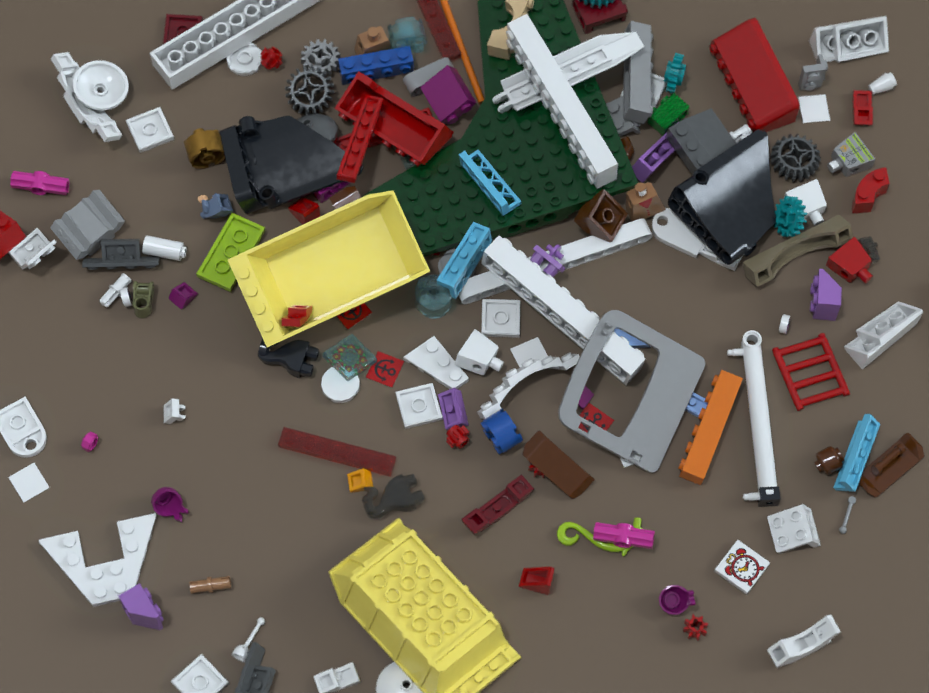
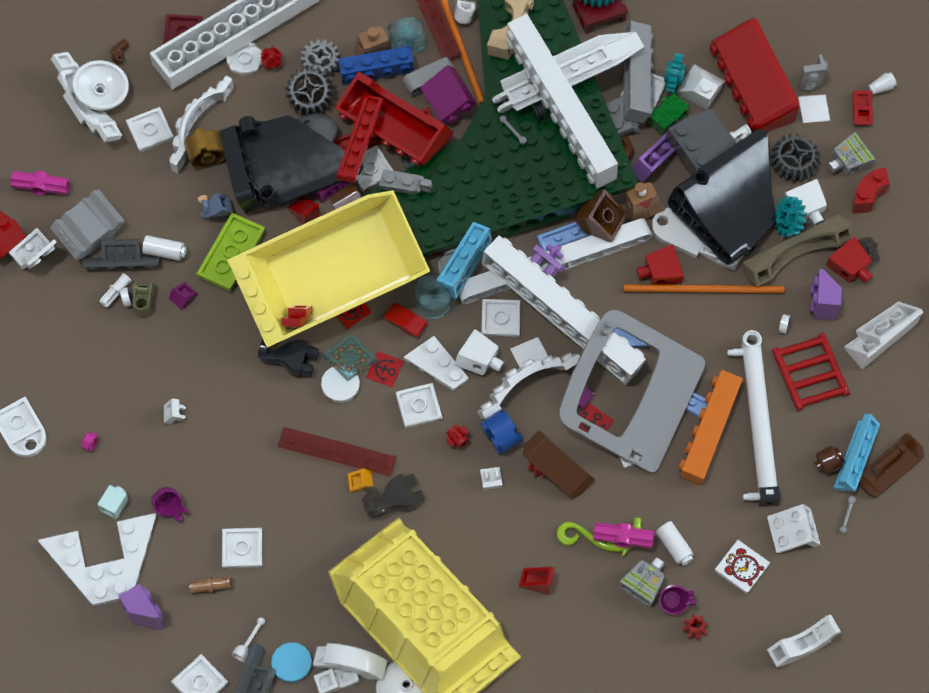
(28, 482): white sticker -> none
(113, 501): none -> light aqua brick
(117, 51): none -> reddish brown arm
(192, 112): none -> white piece
(242, 548): none -> white tile
(291, 662): none -> medium azure tile
(350, 659): none -> white arch
(373, 163): none -> white tile
(404, 182): none -> light grey hinge
(405, 319): none -> red slope
(453, 408): medium lavender slope -> none
(463, 15): none -> white plate
(486, 184): medium azure fence -> none
(491, 478): none -> white tile
(498, 506): dark red slope -> none
(522, 140): none -> light grey hinge
(538, 111): none -> black bush
(561, 236): none -> light blue tile
(644, 581): none -> light grey torso
(662, 267): none -> red torso
(675, 543): none -> white brick
(700, 87): none -> white slope
(703, 288): none -> orange piece
(850, 39): white slope -> none

